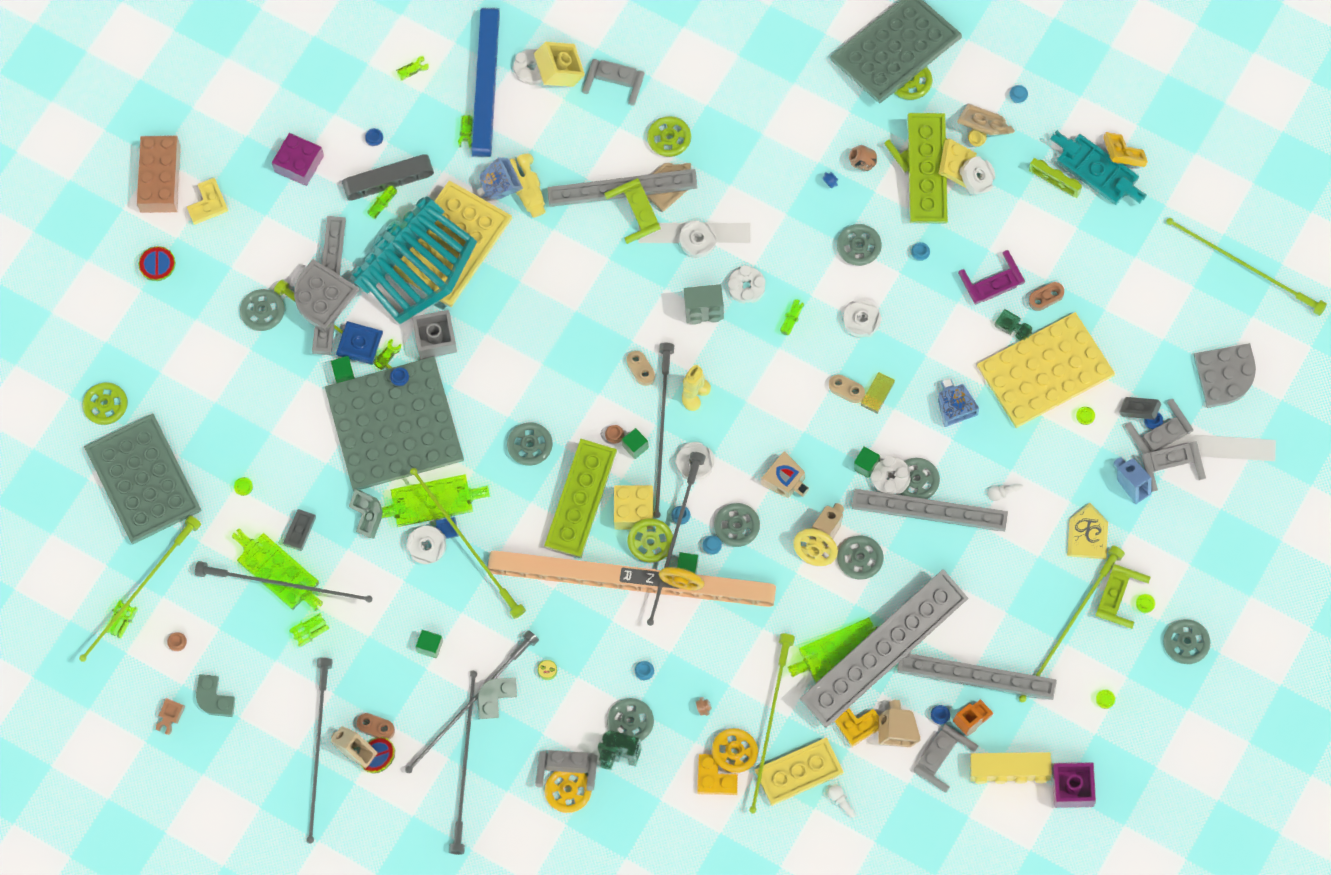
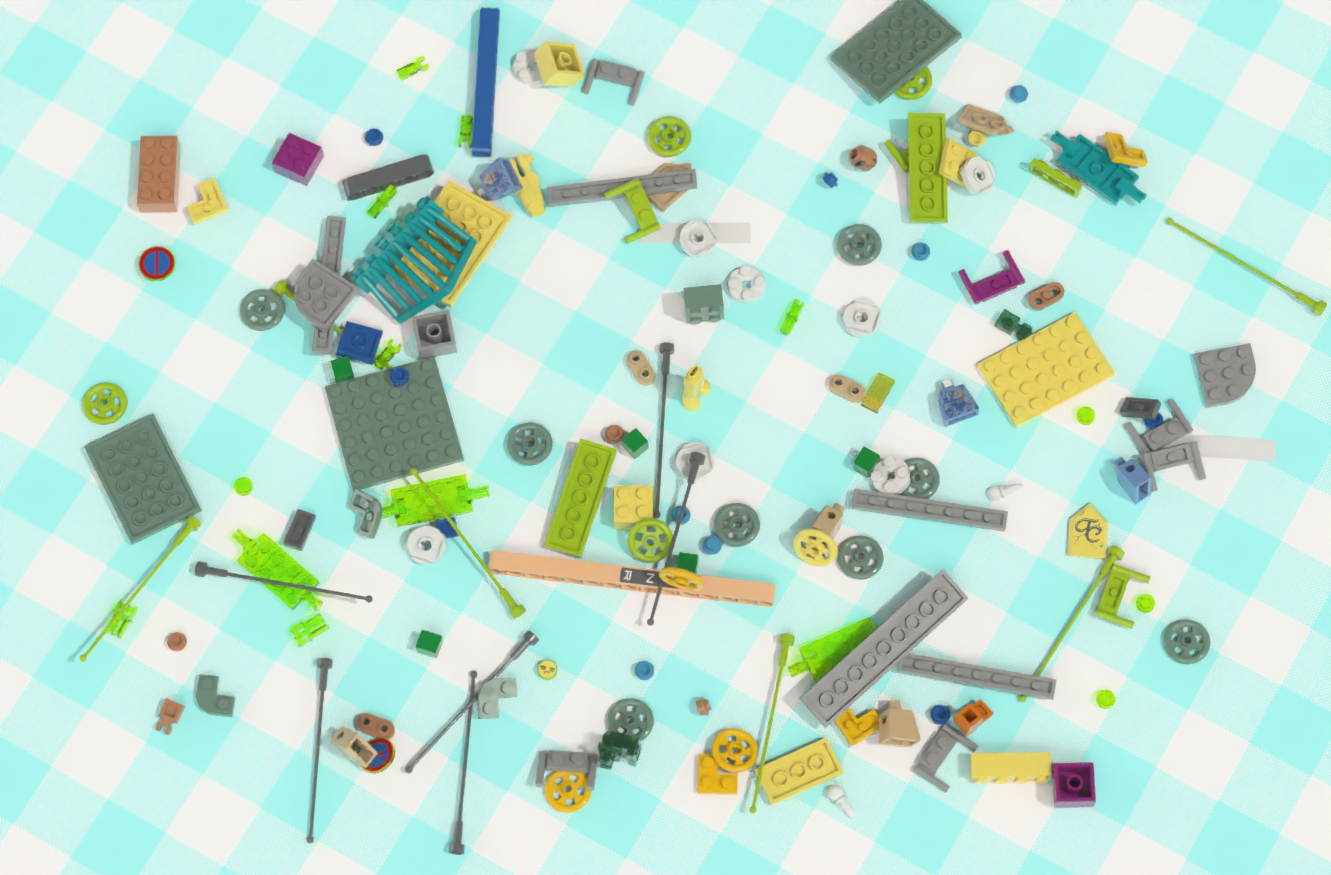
(785, 477): tan torso -> none

